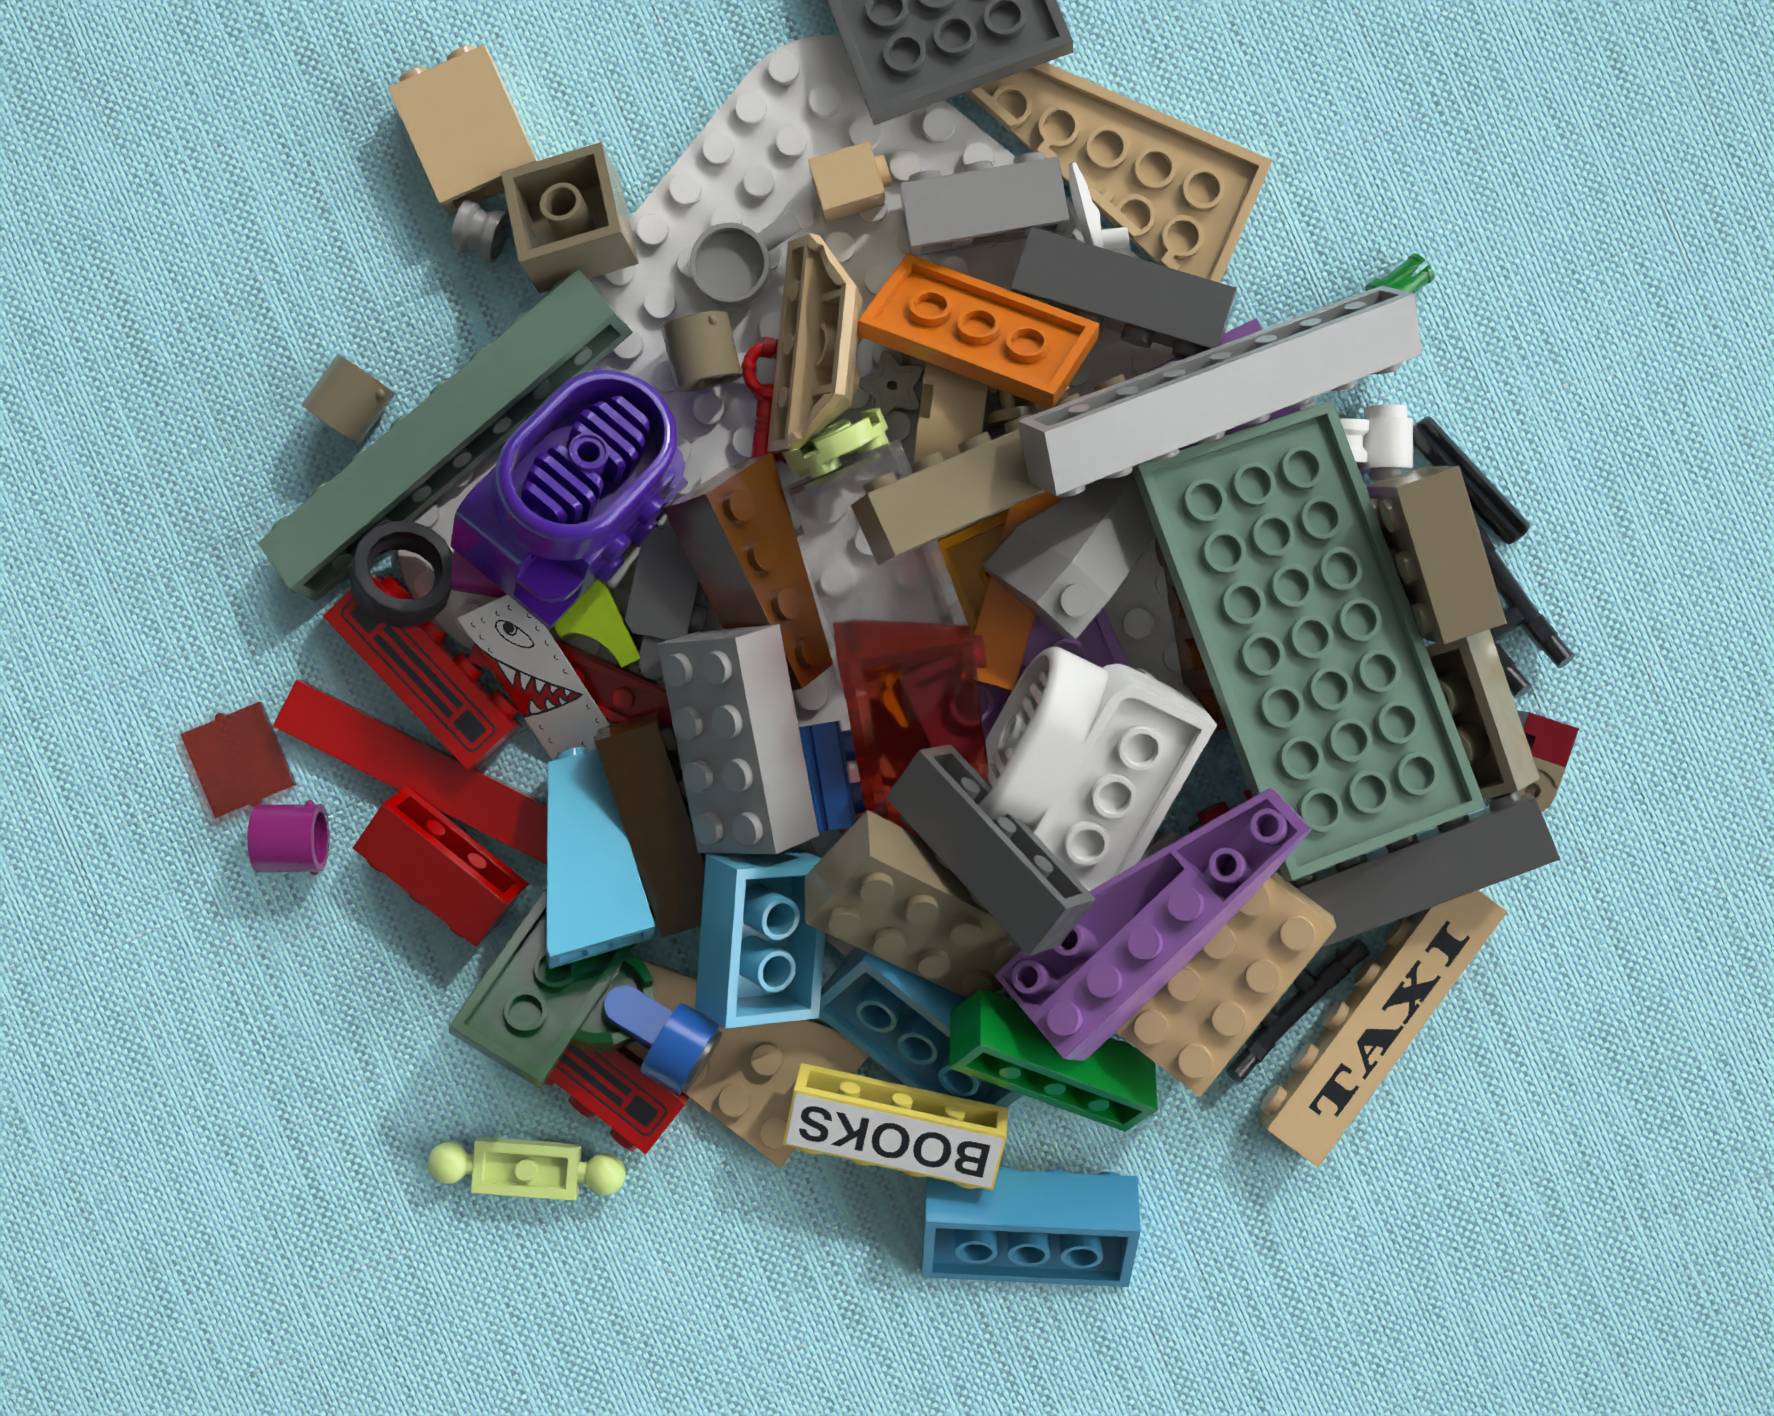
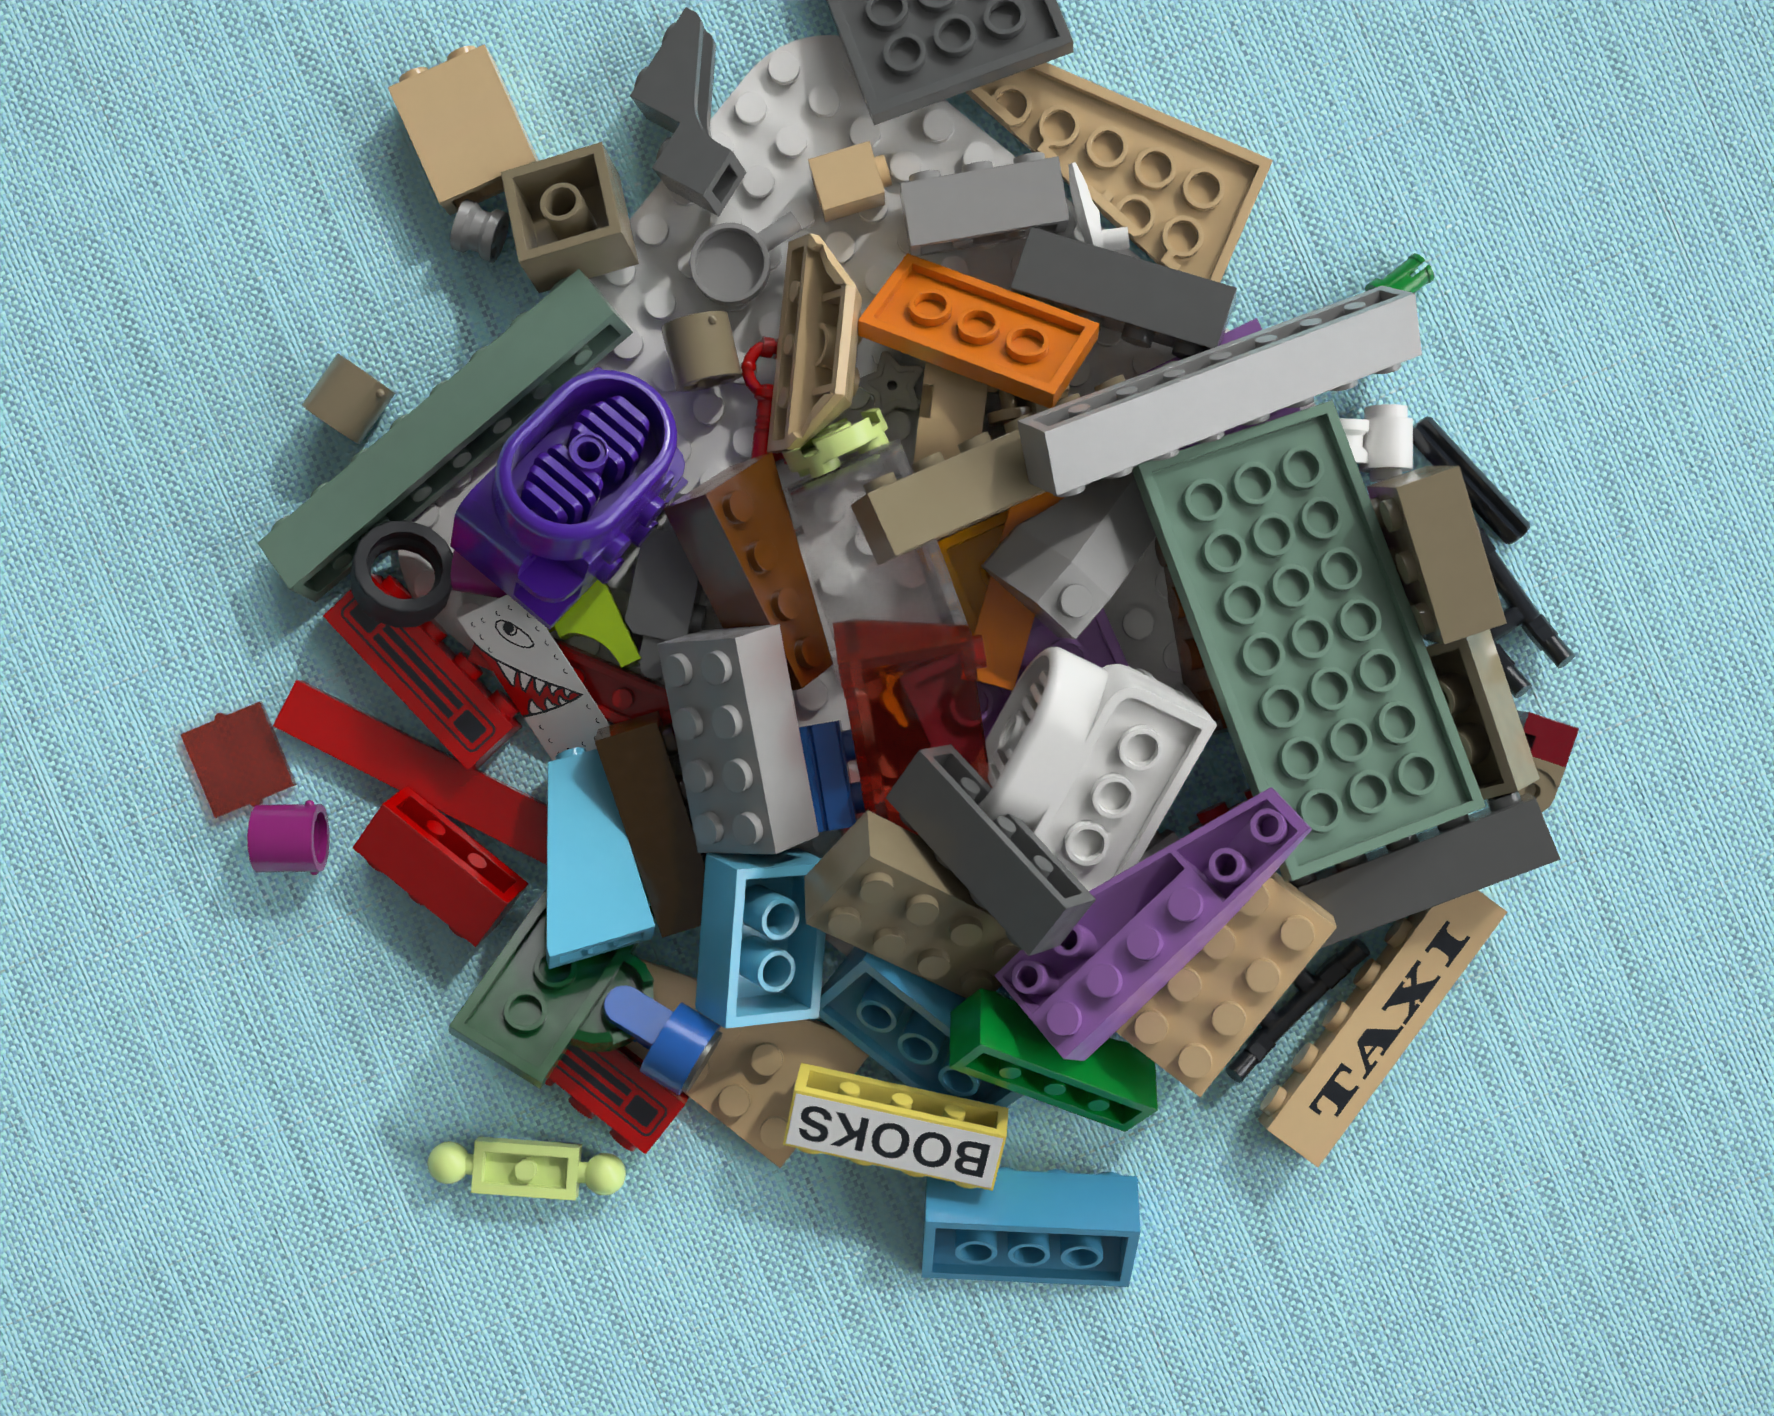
(678, 97): none -> dark grey arch

